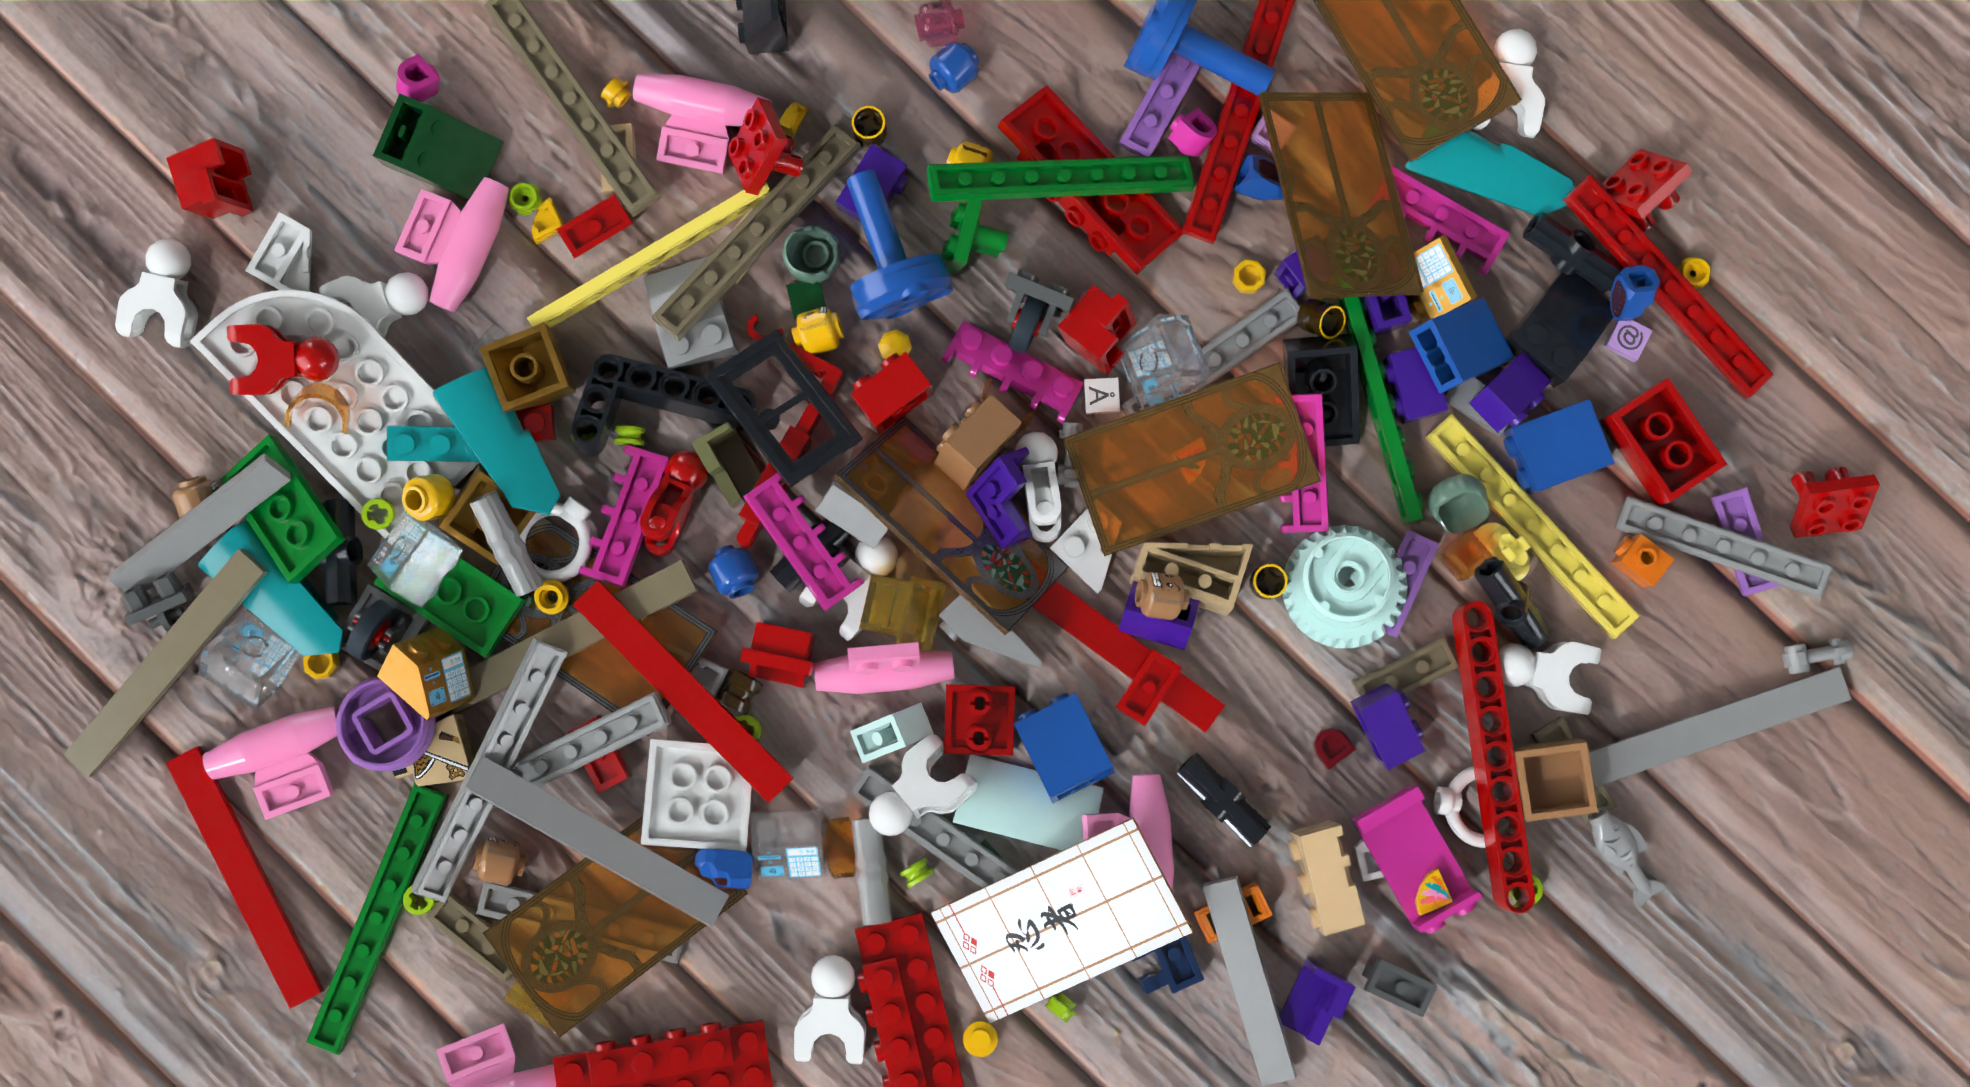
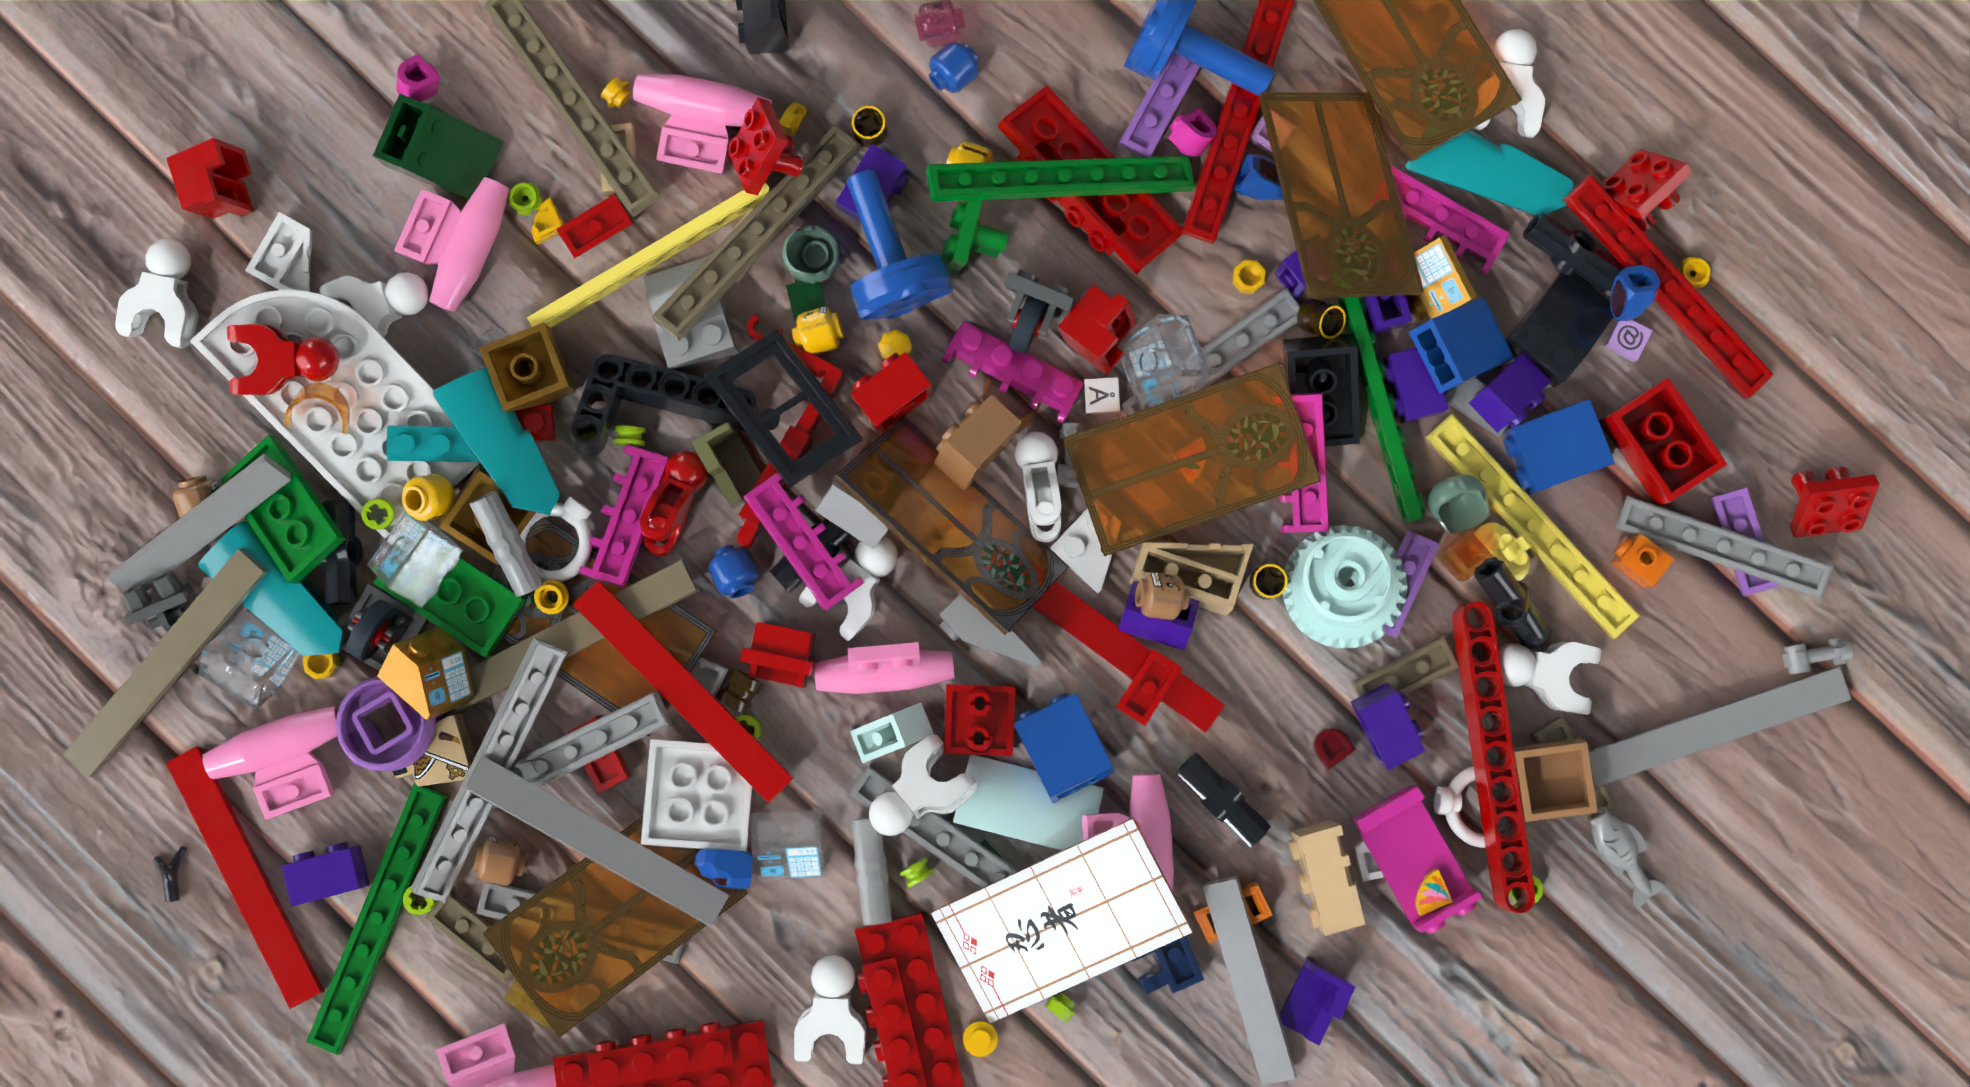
(169, 875): none -> black bar
(325, 875): none -> dark purple brick
(840, 848): clear orange helmet -> none
(903, 609): clear yellow plate -> none
(992, 498): dark purple panel -> none
(1399, 986): dark grey plate -> none

